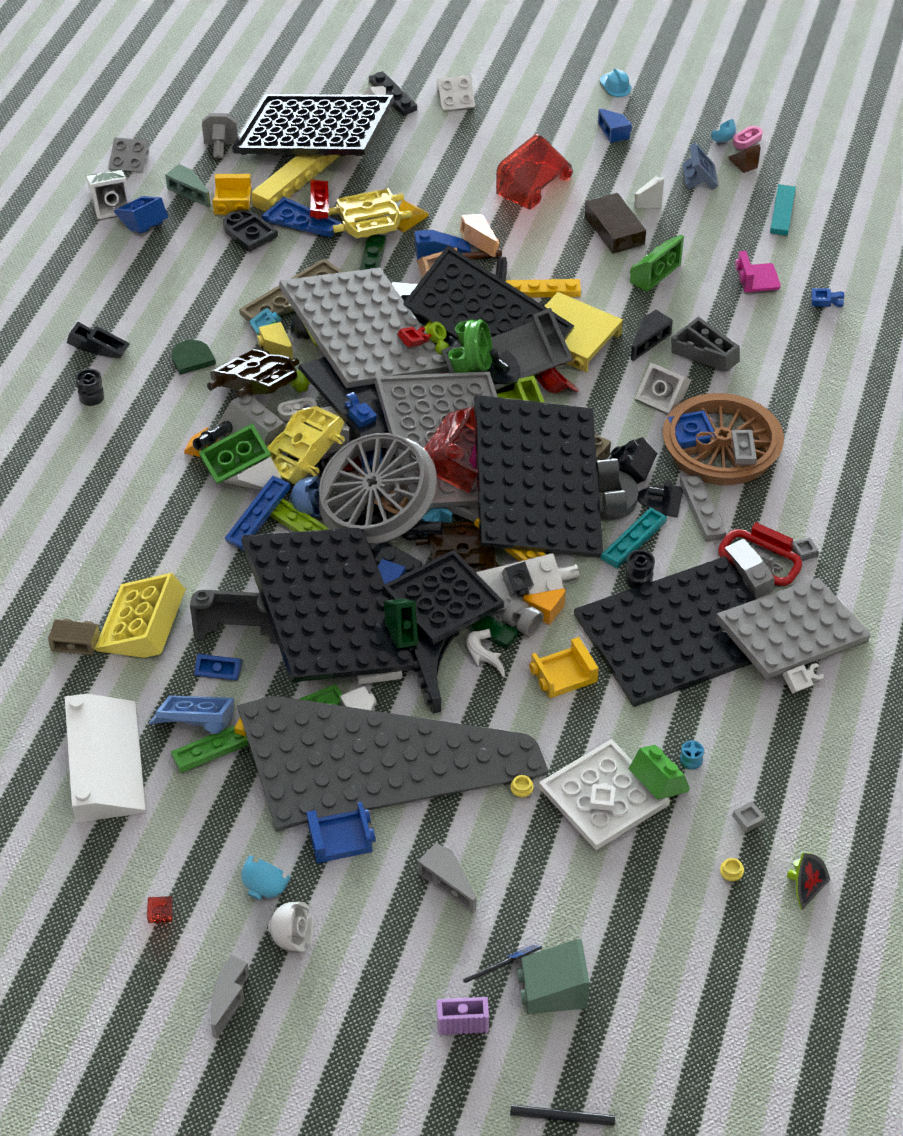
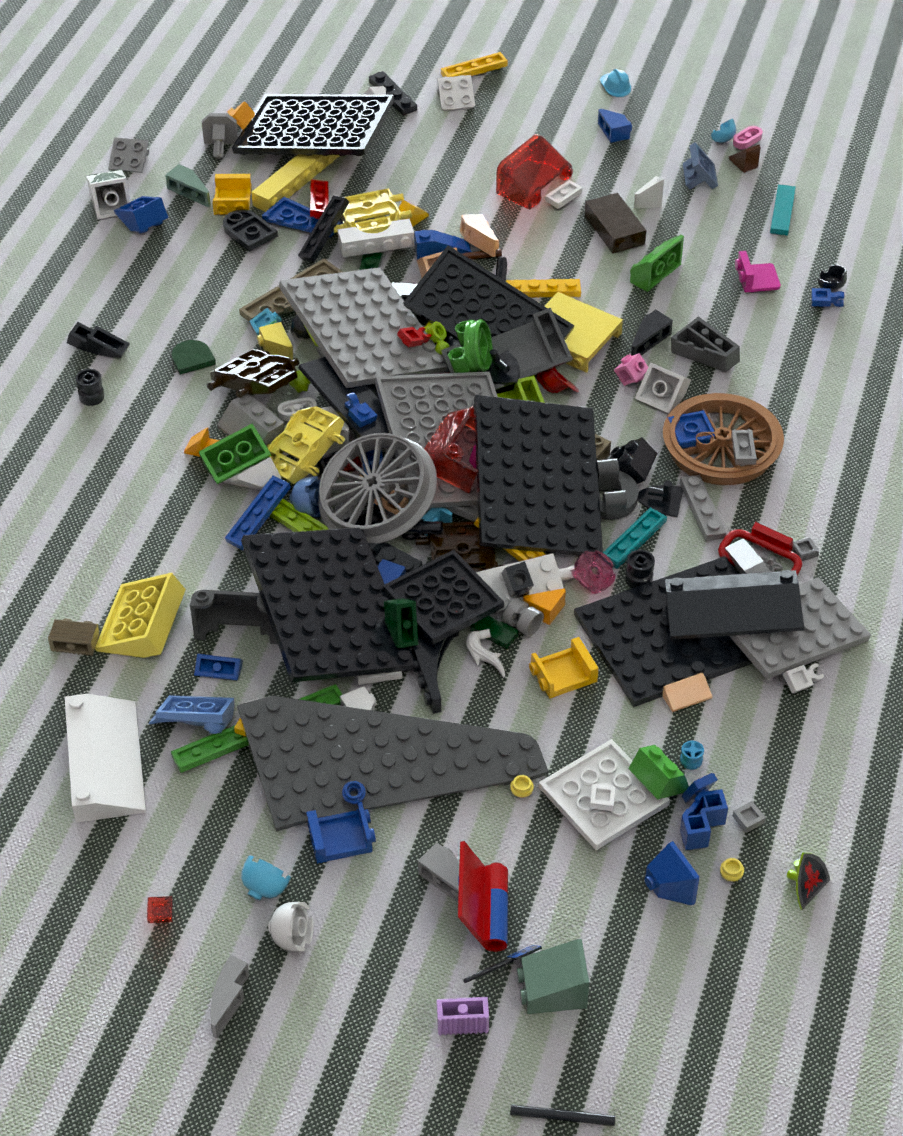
(209, 437): black pin -> none
(242, 114): none -> light orange slope
(323, 228): none -> black plate
(353, 786): none -> blue plate
(355, 242): none -> white arch
(476, 66): none -> yellow plate
(483, 899): none -> red door
(563, 194): none -> white plate
(585, 576): none -> clear pink plate
(631, 369): none -> bright pink brick
(672, 876): none -> blue slope
(686, 692): none -> light nougat slope
(700, 785): none -> blue plate
(706, 811): none -> blue brick
(734, 605): none -> black slope
(834, 278): none -> black hair

